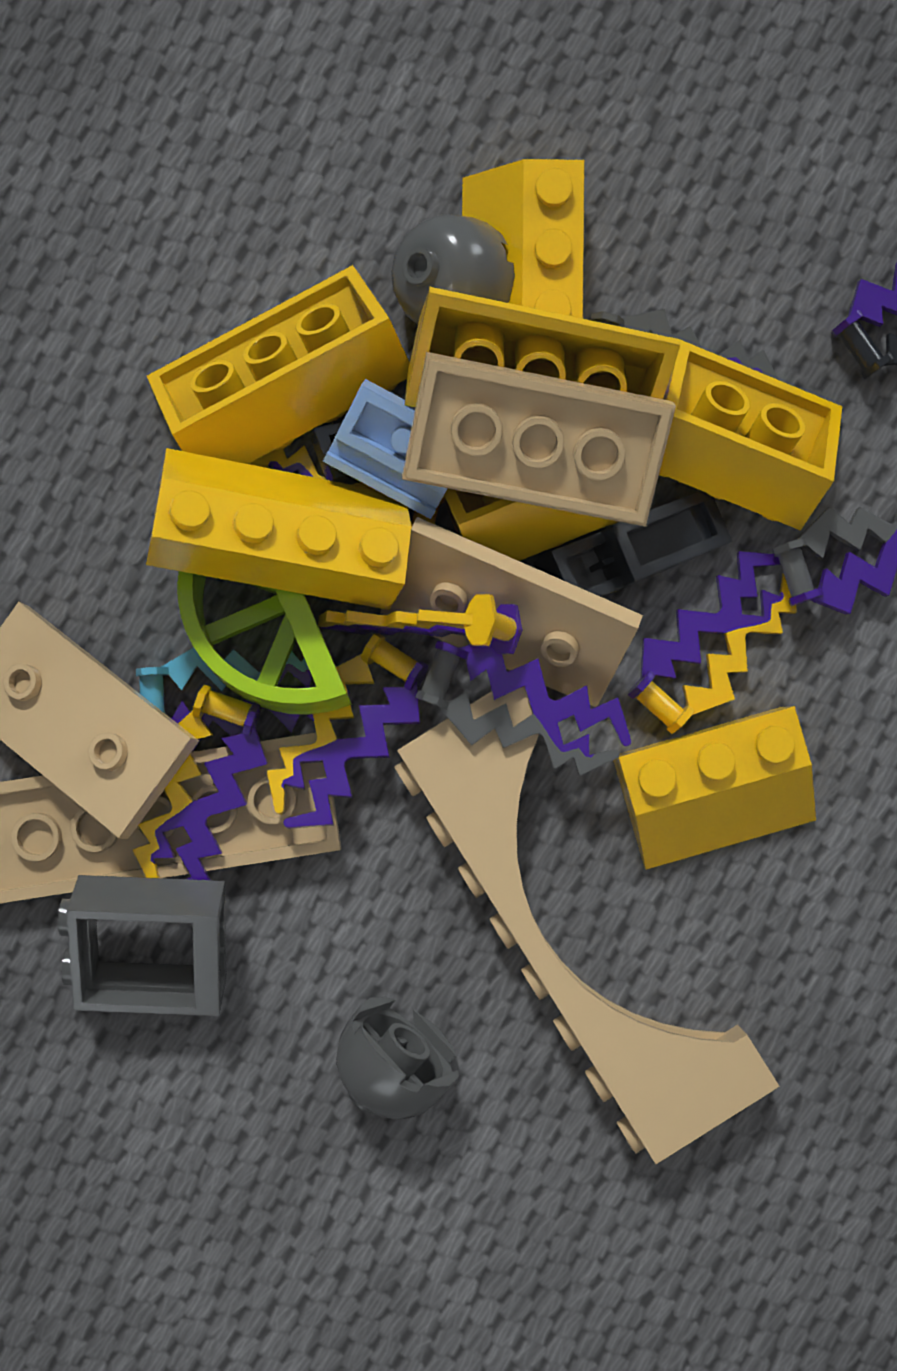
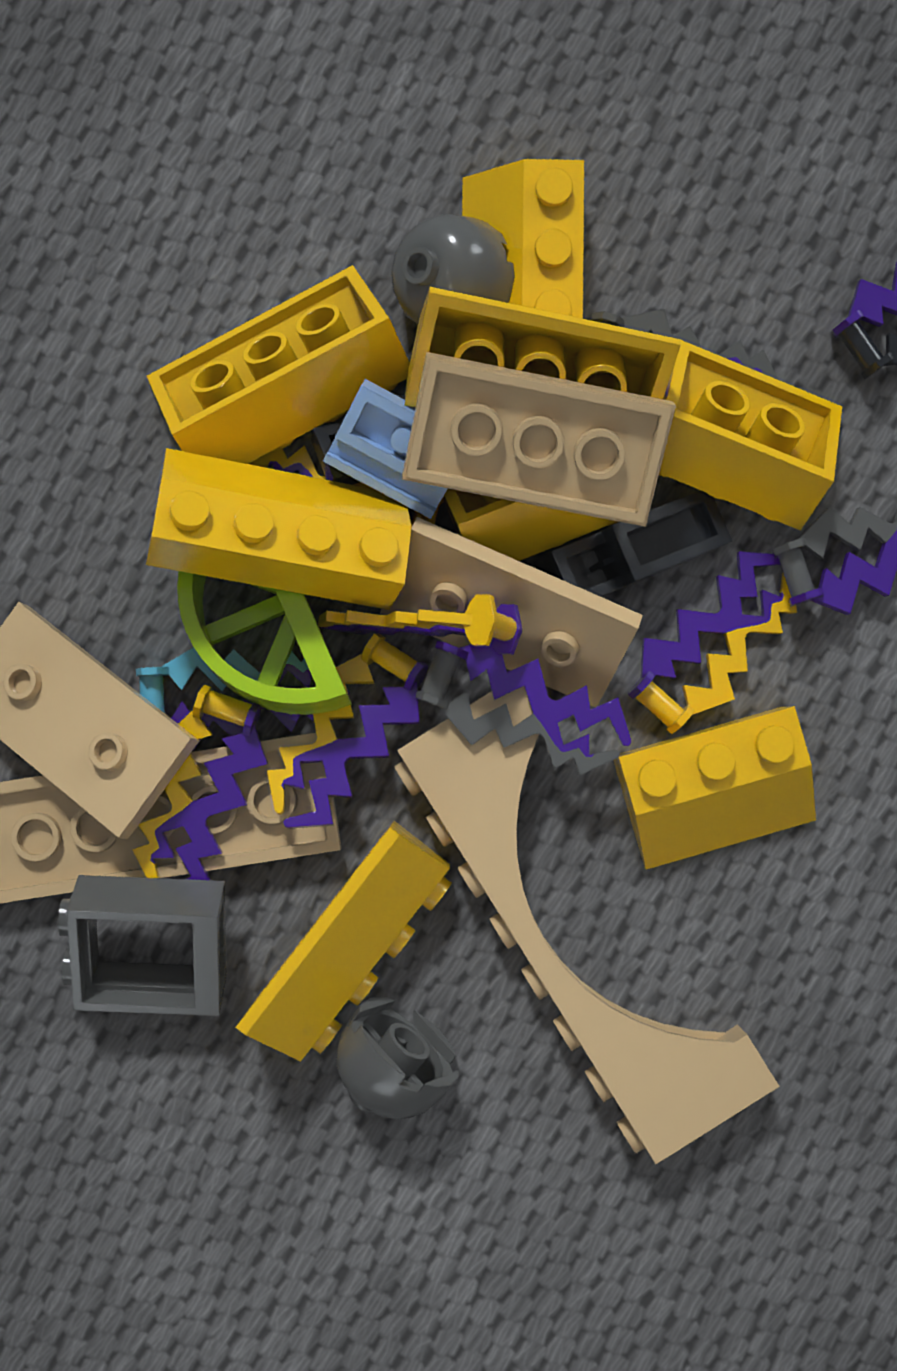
(345, 945): none -> yellow slope

